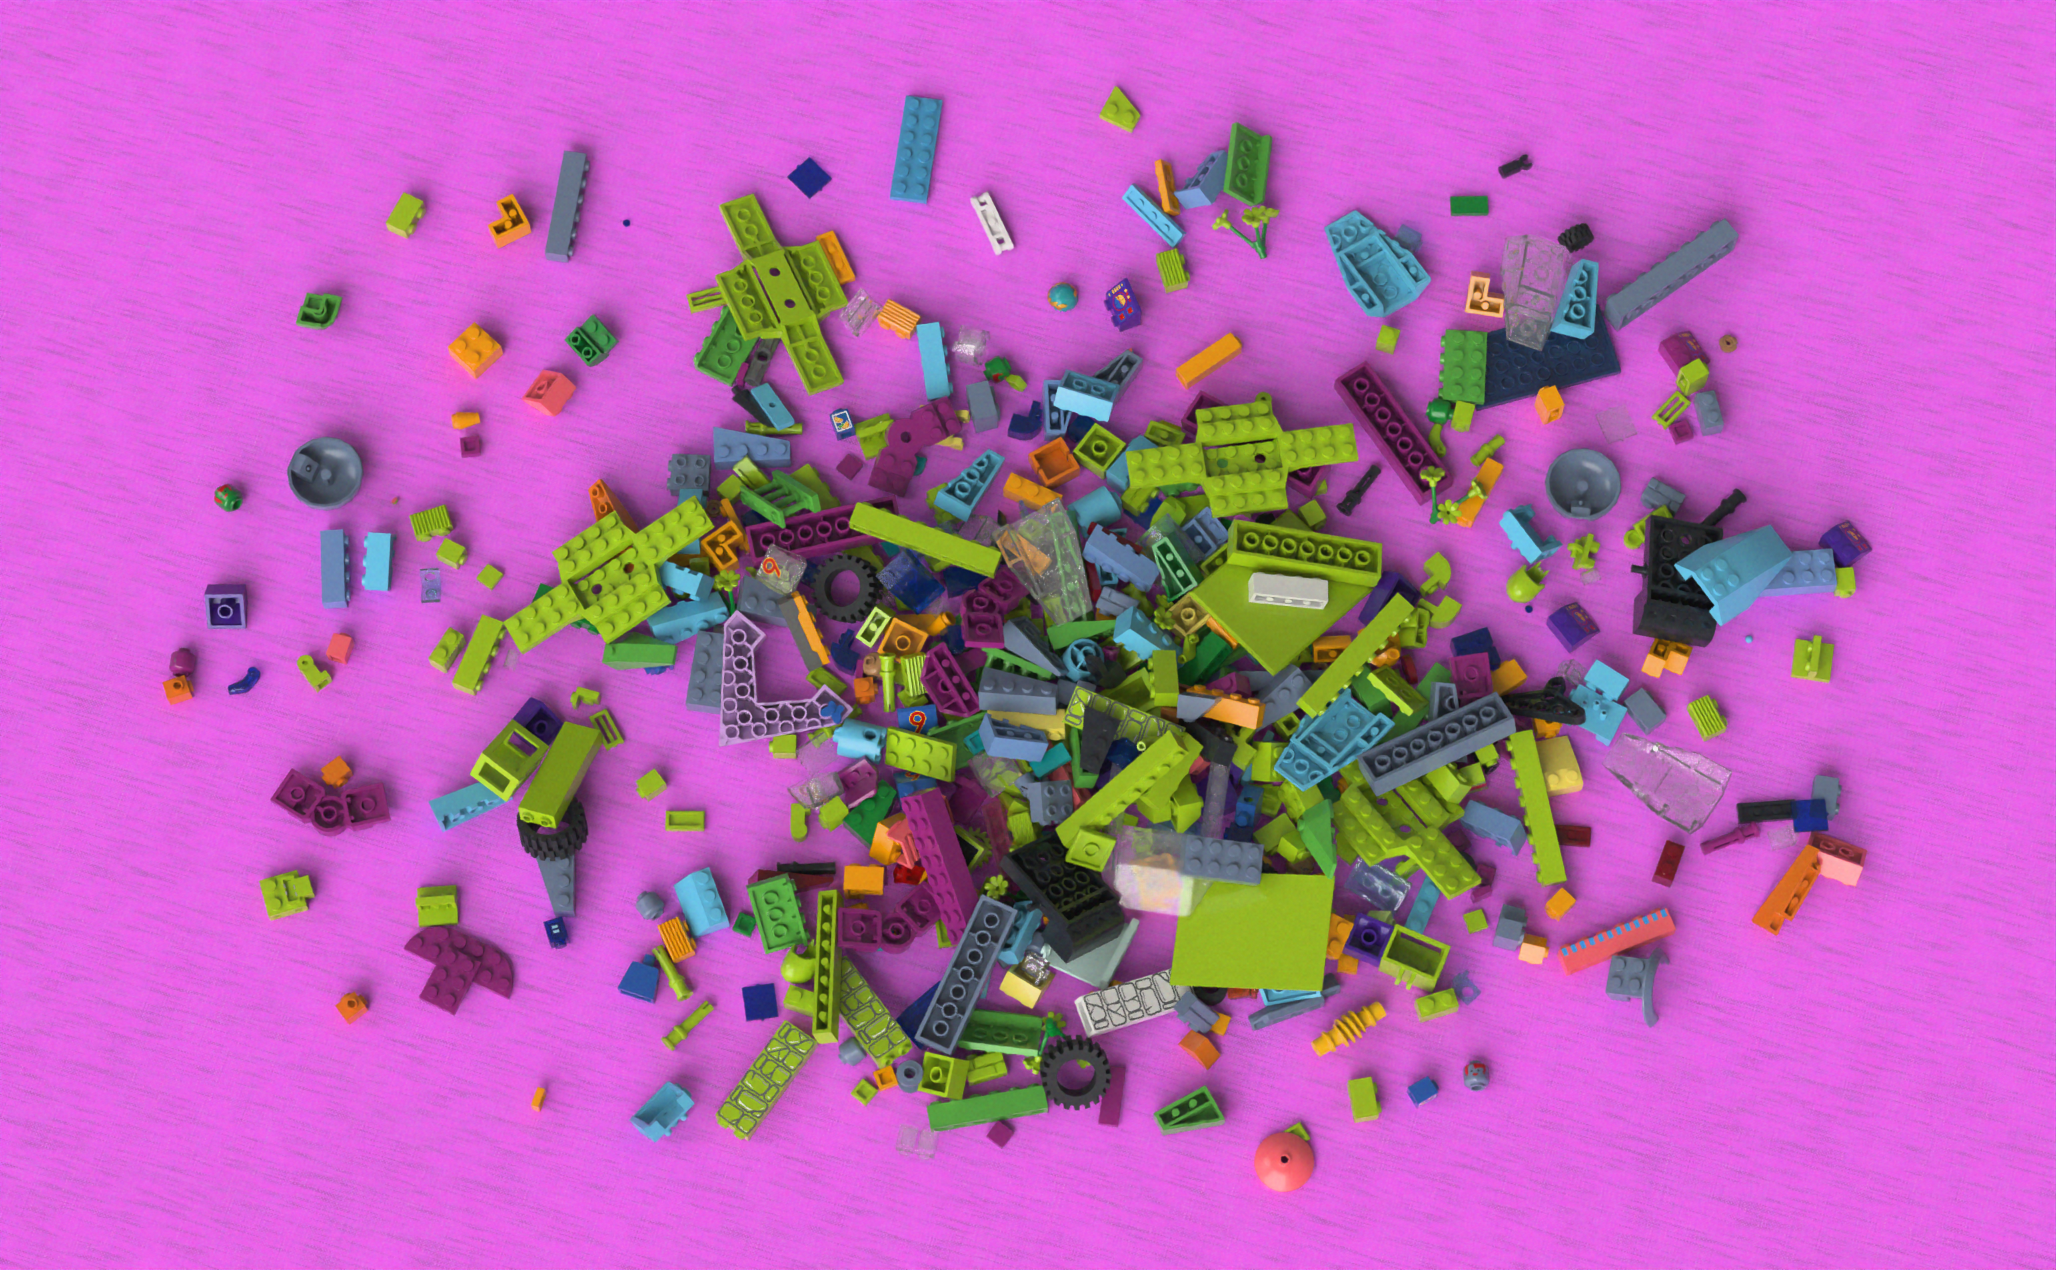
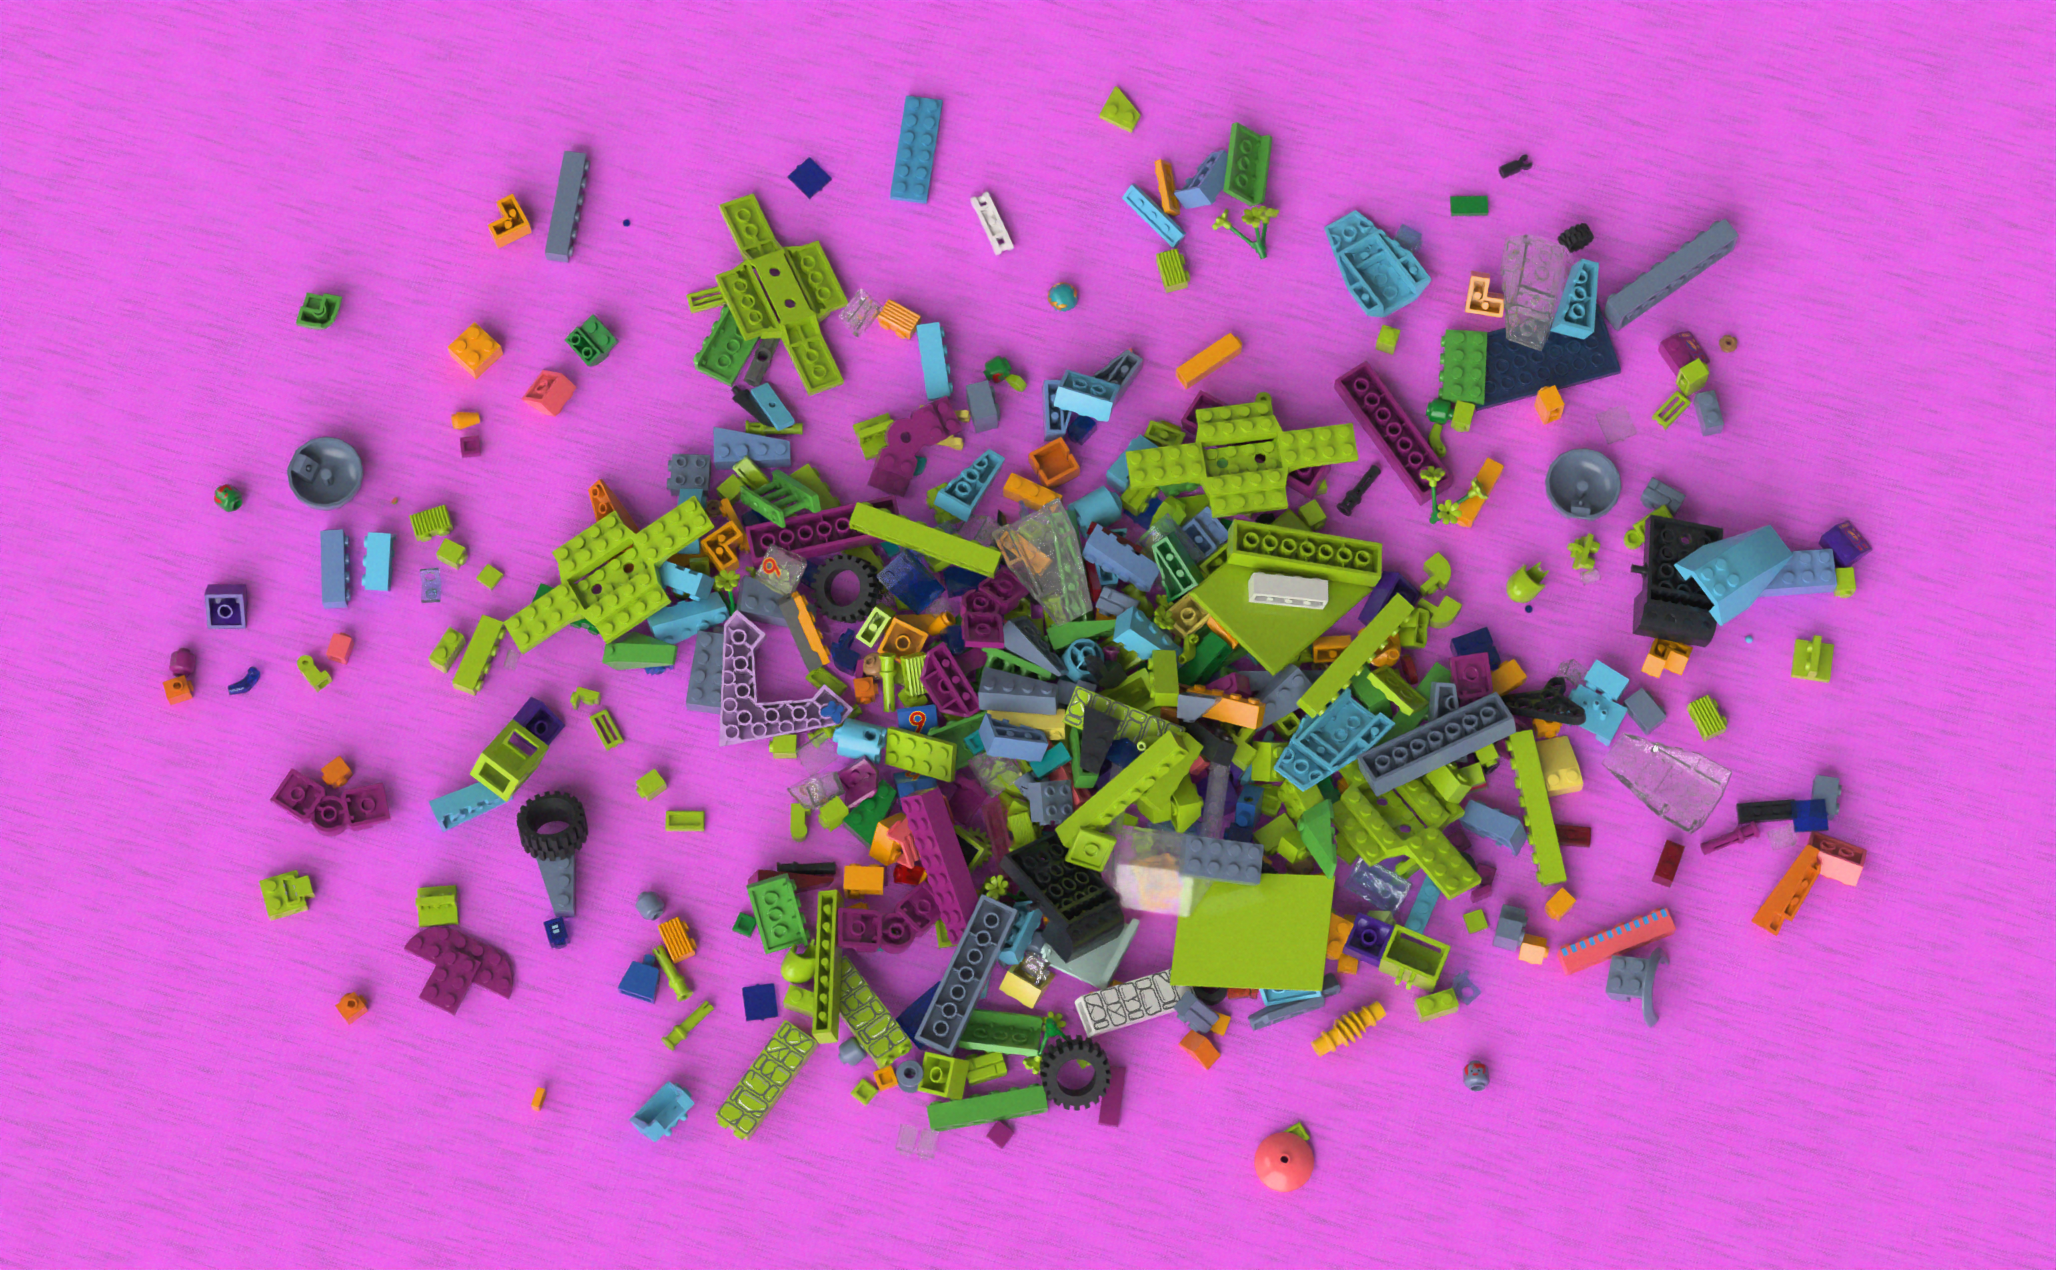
(406, 215): lime brick -> none
(560, 775): lime brick -> none
(701, 903): medium azure slope -> none
(741, 374): magenta tile -> none
(836, 257): light orange plate -> none
(842, 424): blue brick -> none
(849, 466): magenta tile -> none
(971, 345): clear brick -> none
(1028, 427): clear blue brick -> none
(1098, 450): lime brick -> none
(1123, 306): dark purple slope -> none
(1189, 1113): bright green wedge -> none
(1363, 1099): lime brick -> none
(1423, 1091): blue brick -> none
(1487, 450): lime pin -> none
(1524, 536): medium azure piece -> none
(1572, 626): dark purple slope -> none
(1681, 432): magenta tile -> none
(1727, 507): black pin -> none

